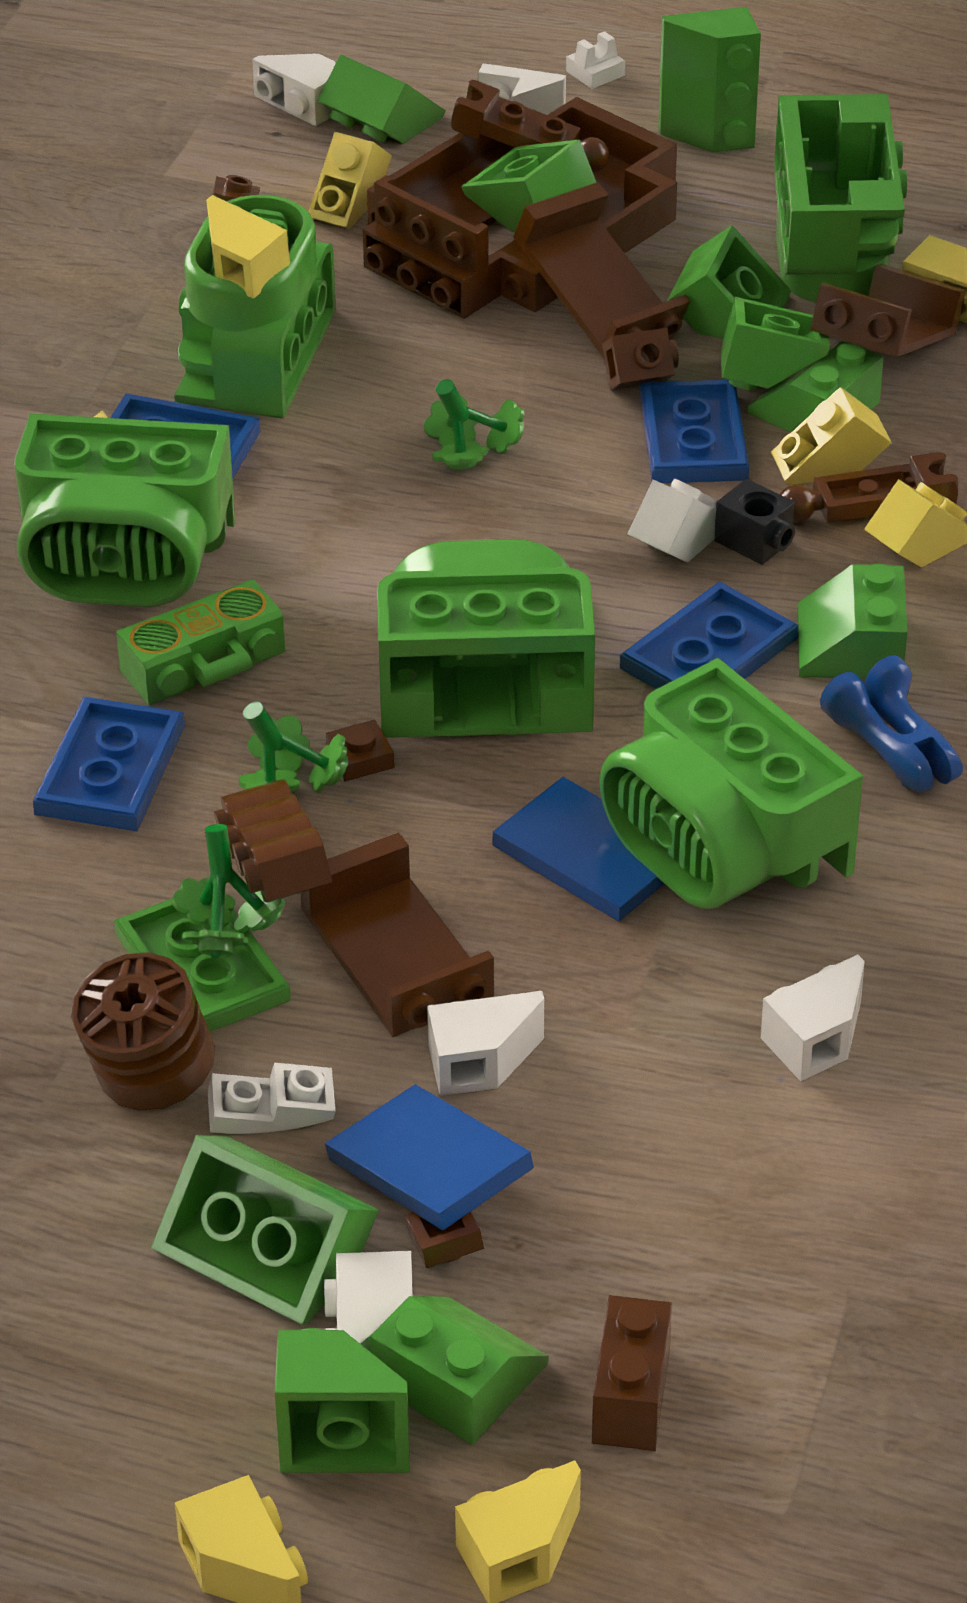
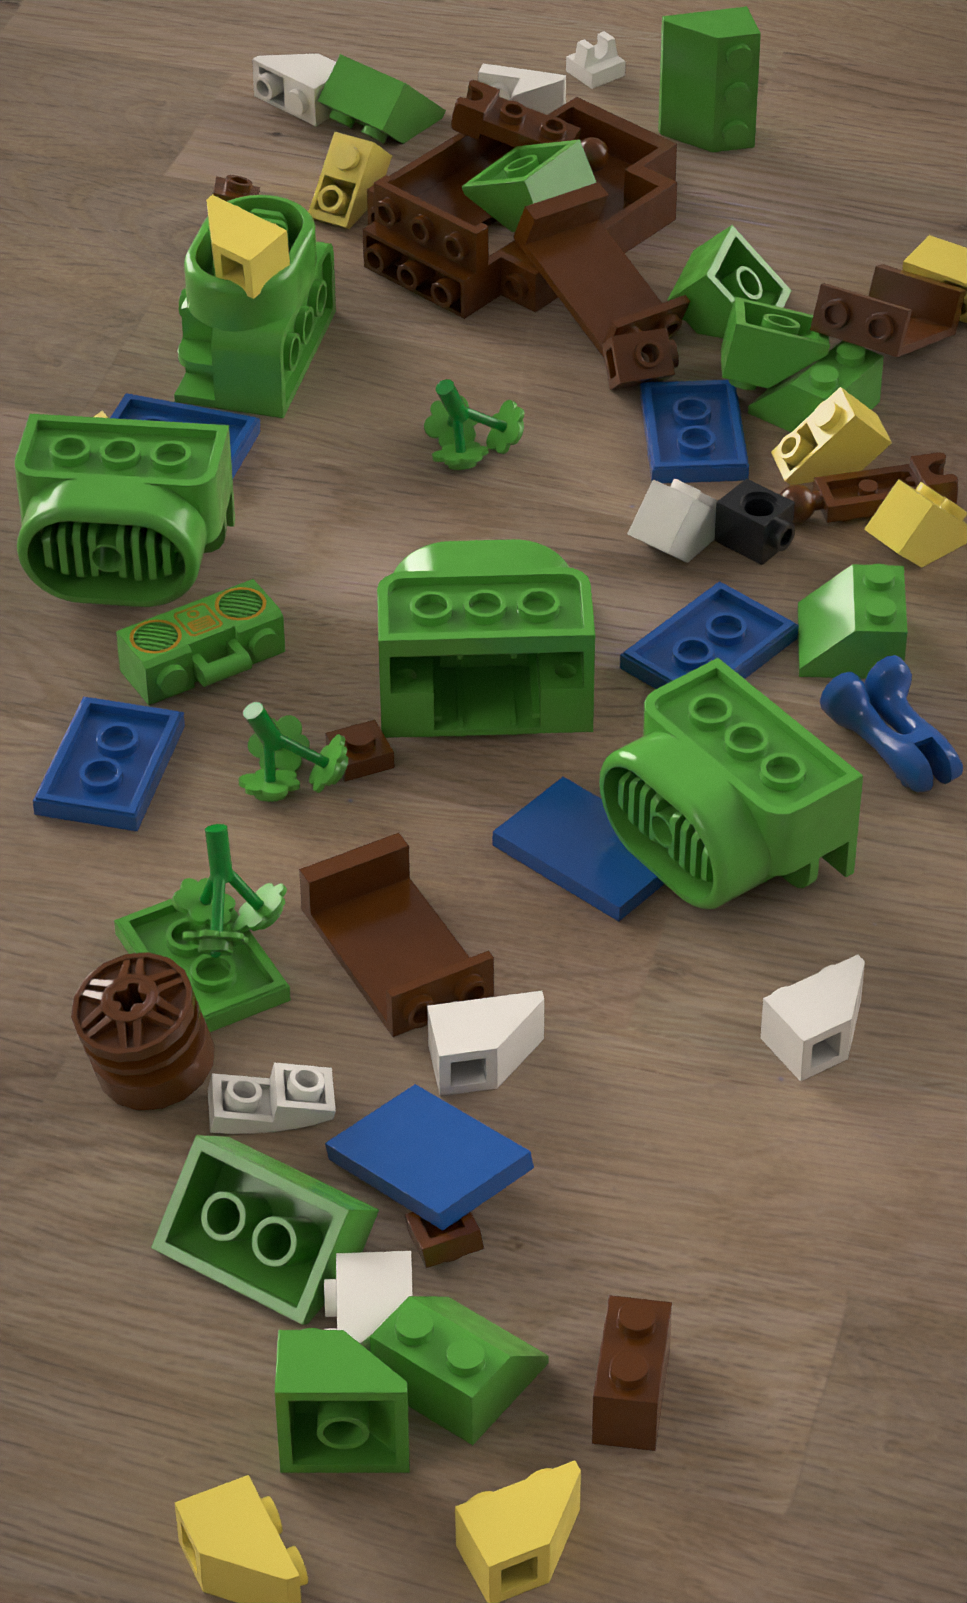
(273, 841): reddish brown brick -> none
(836, 190): bright green brick -> none

